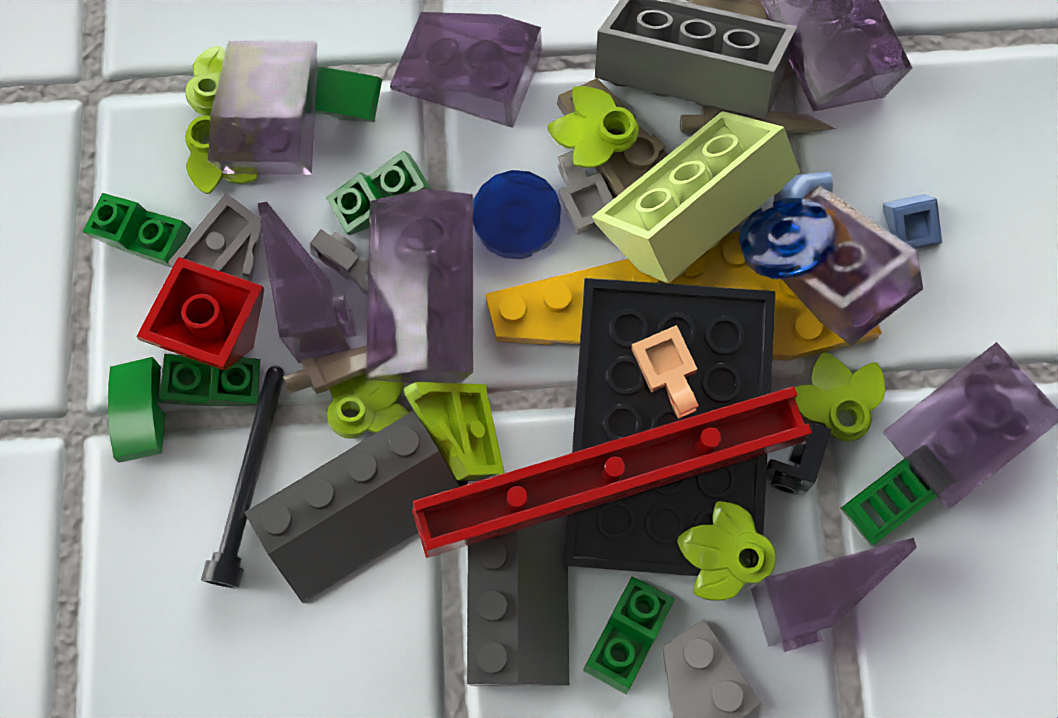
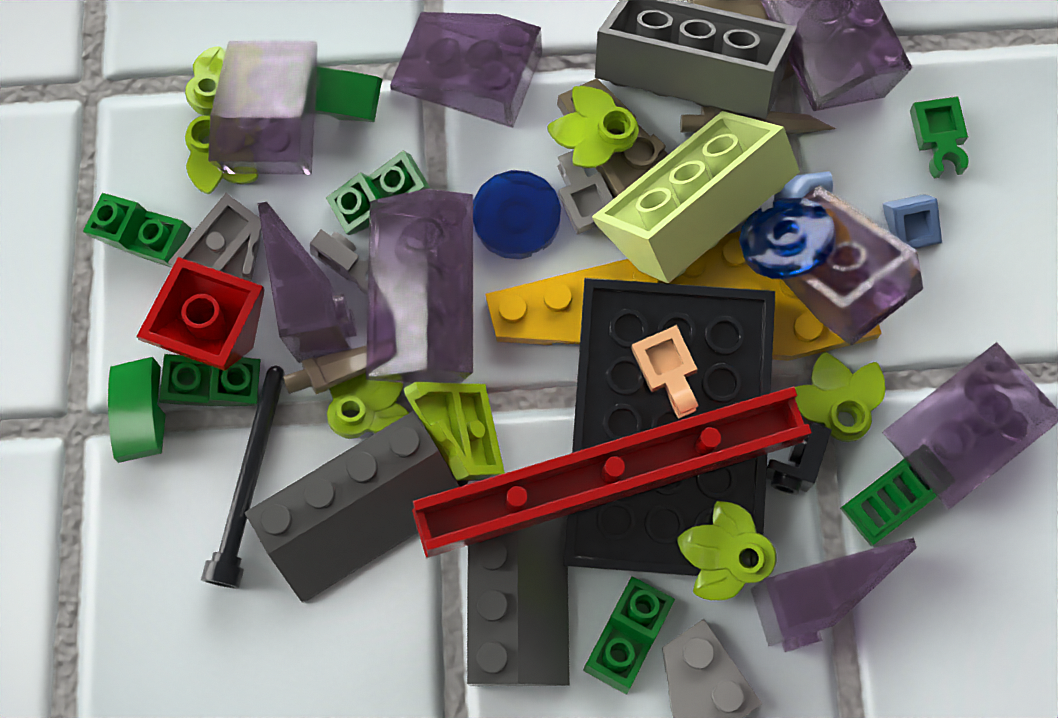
(941, 127): none -> green plate

